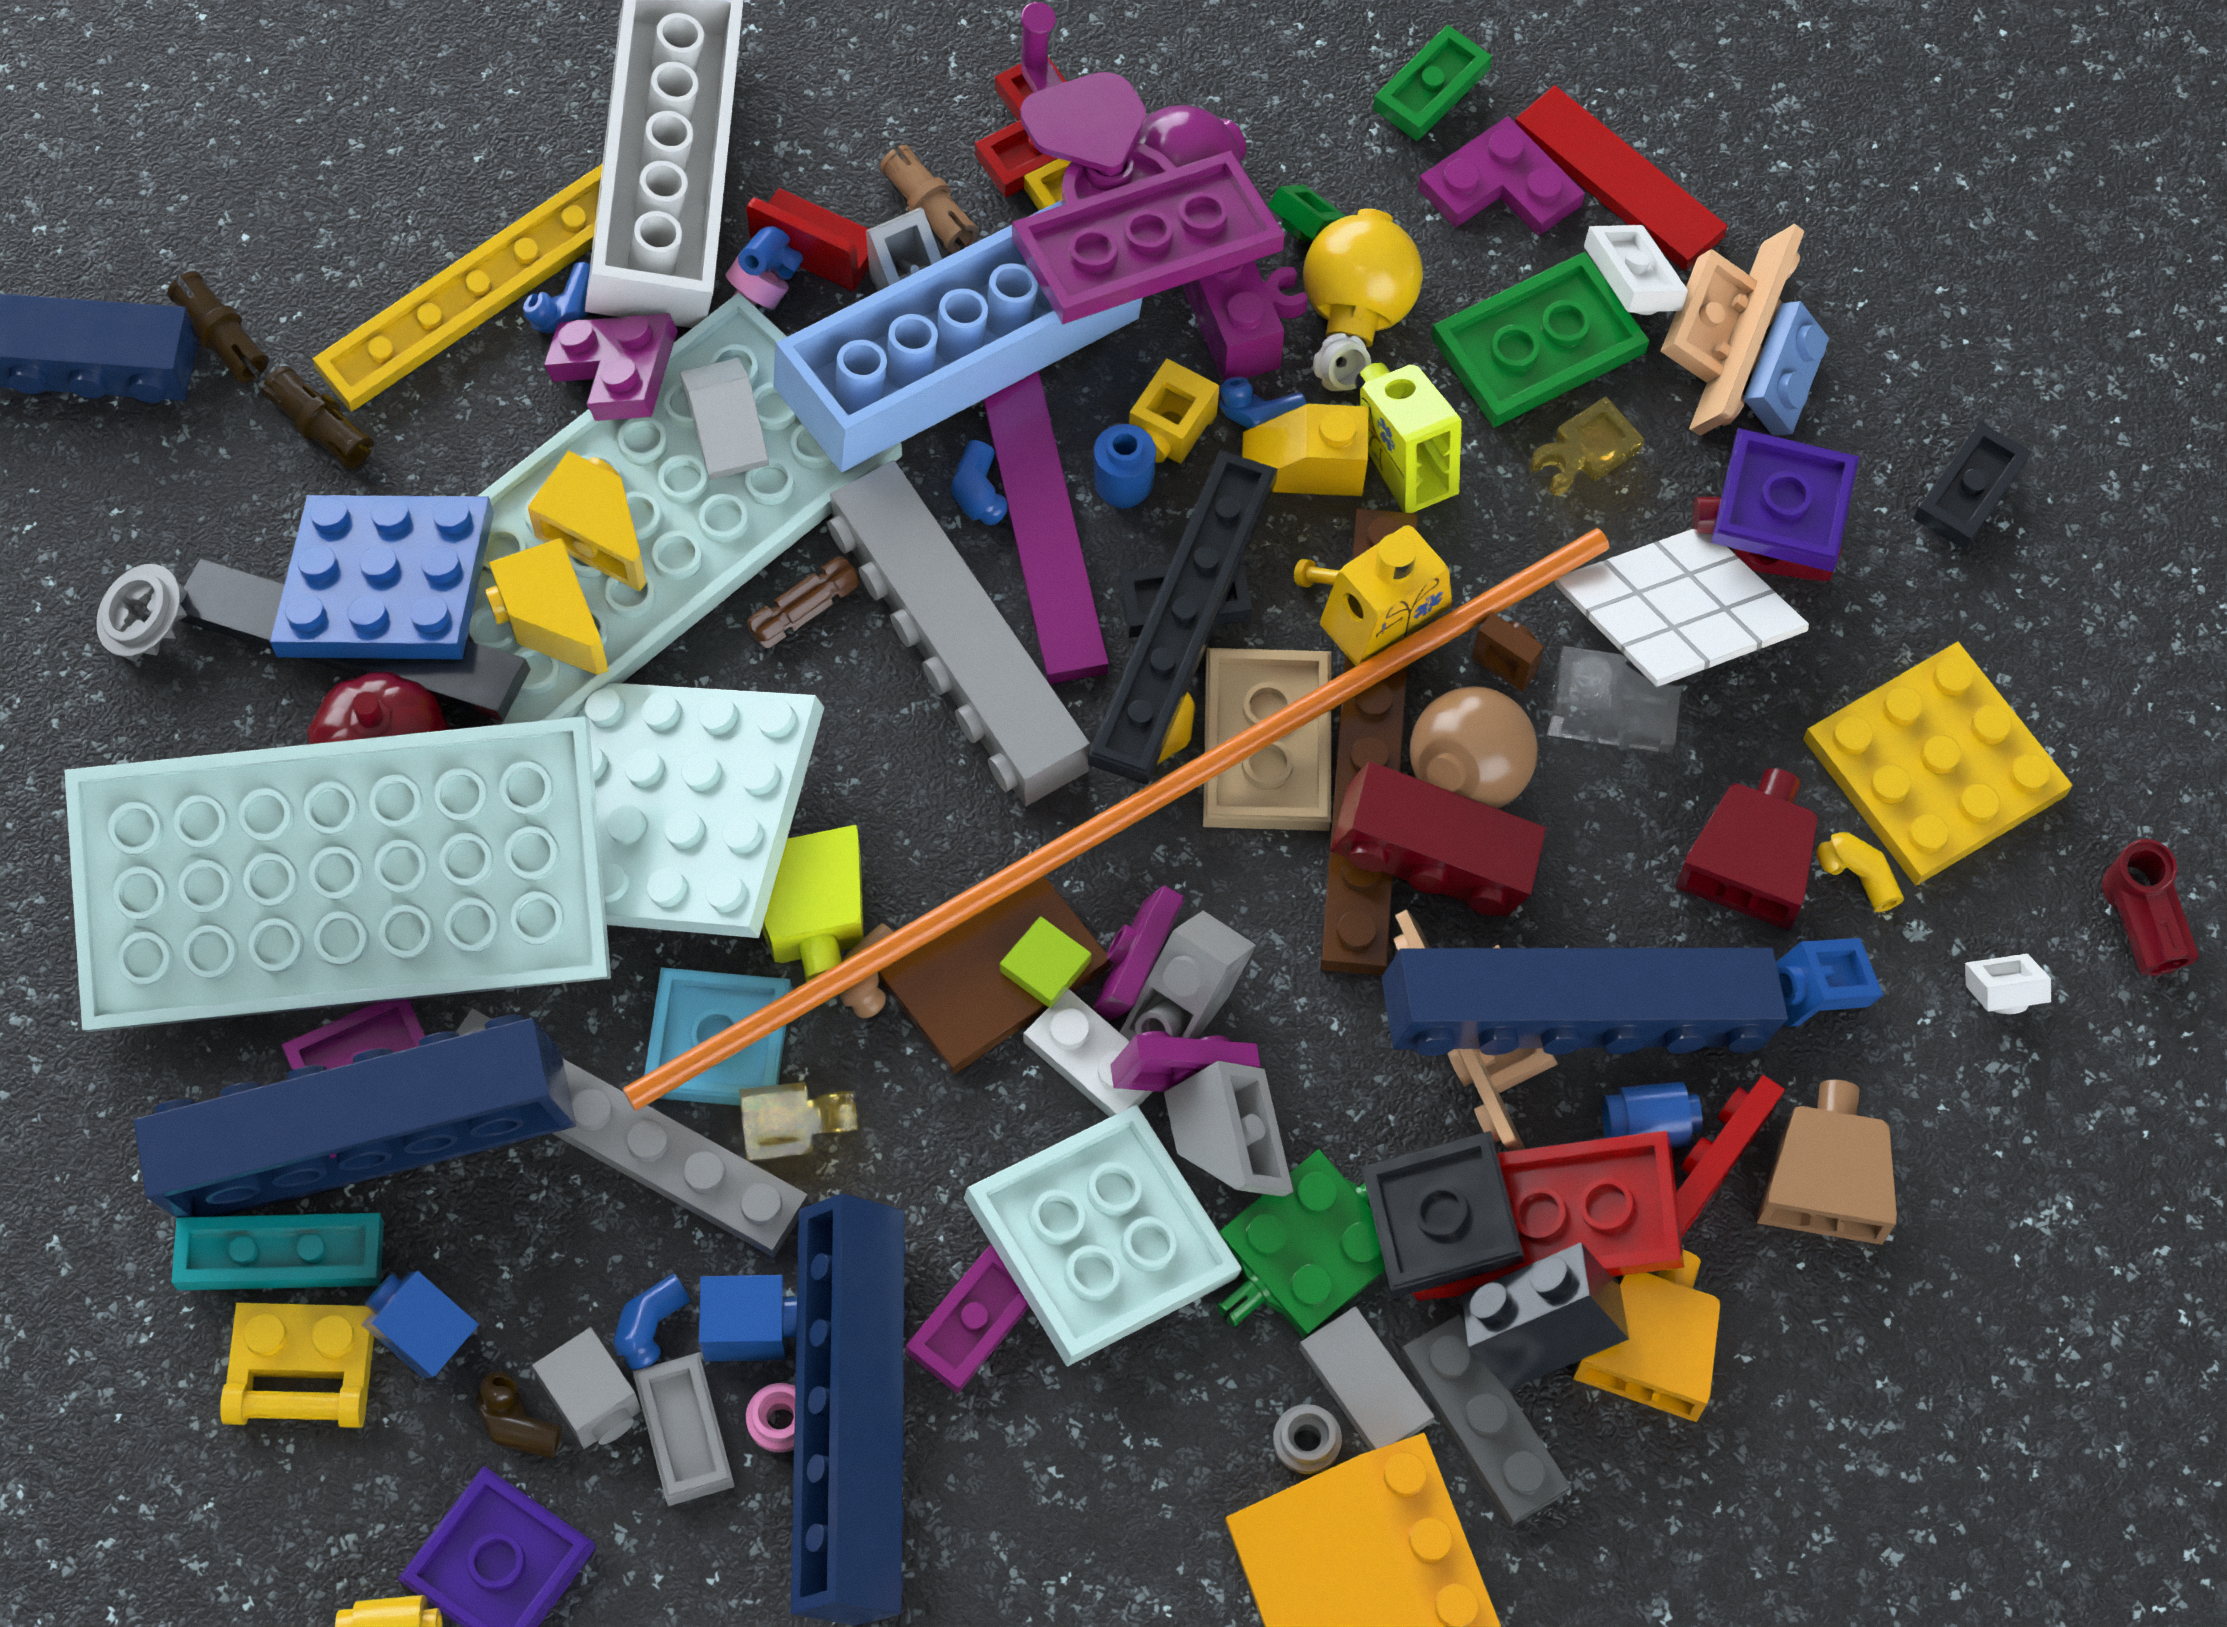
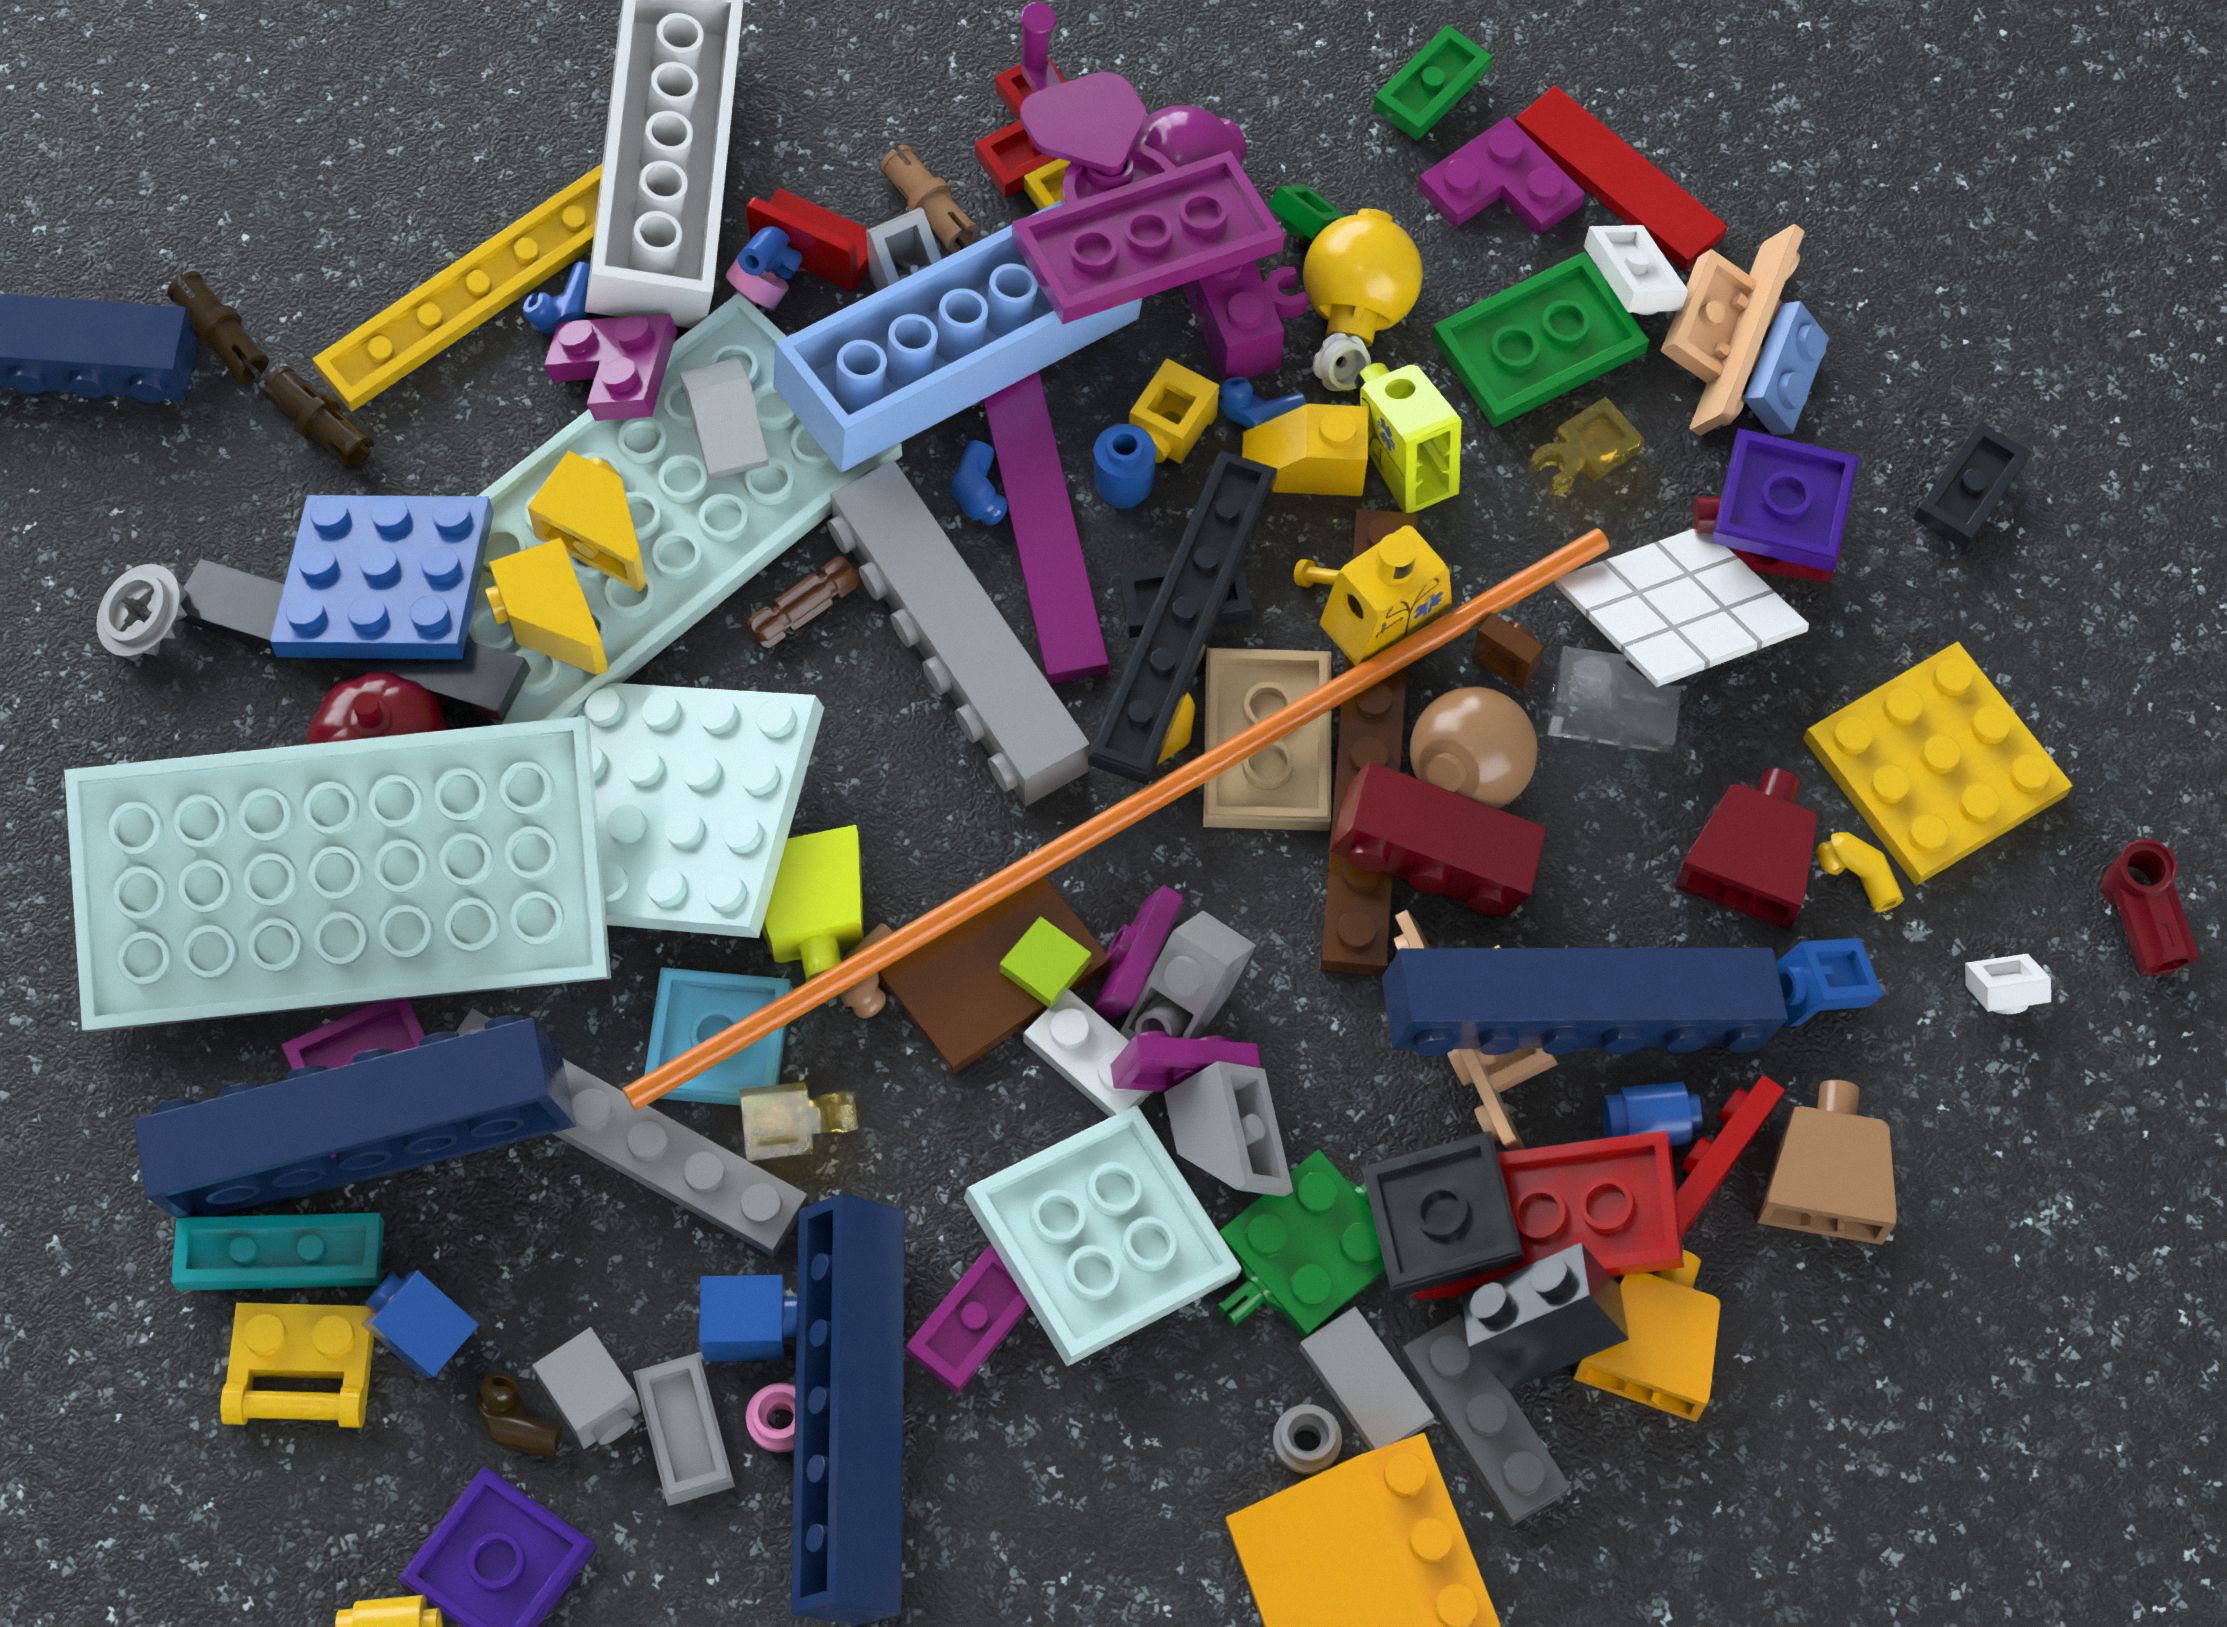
(640, 1320): blue arm -> none

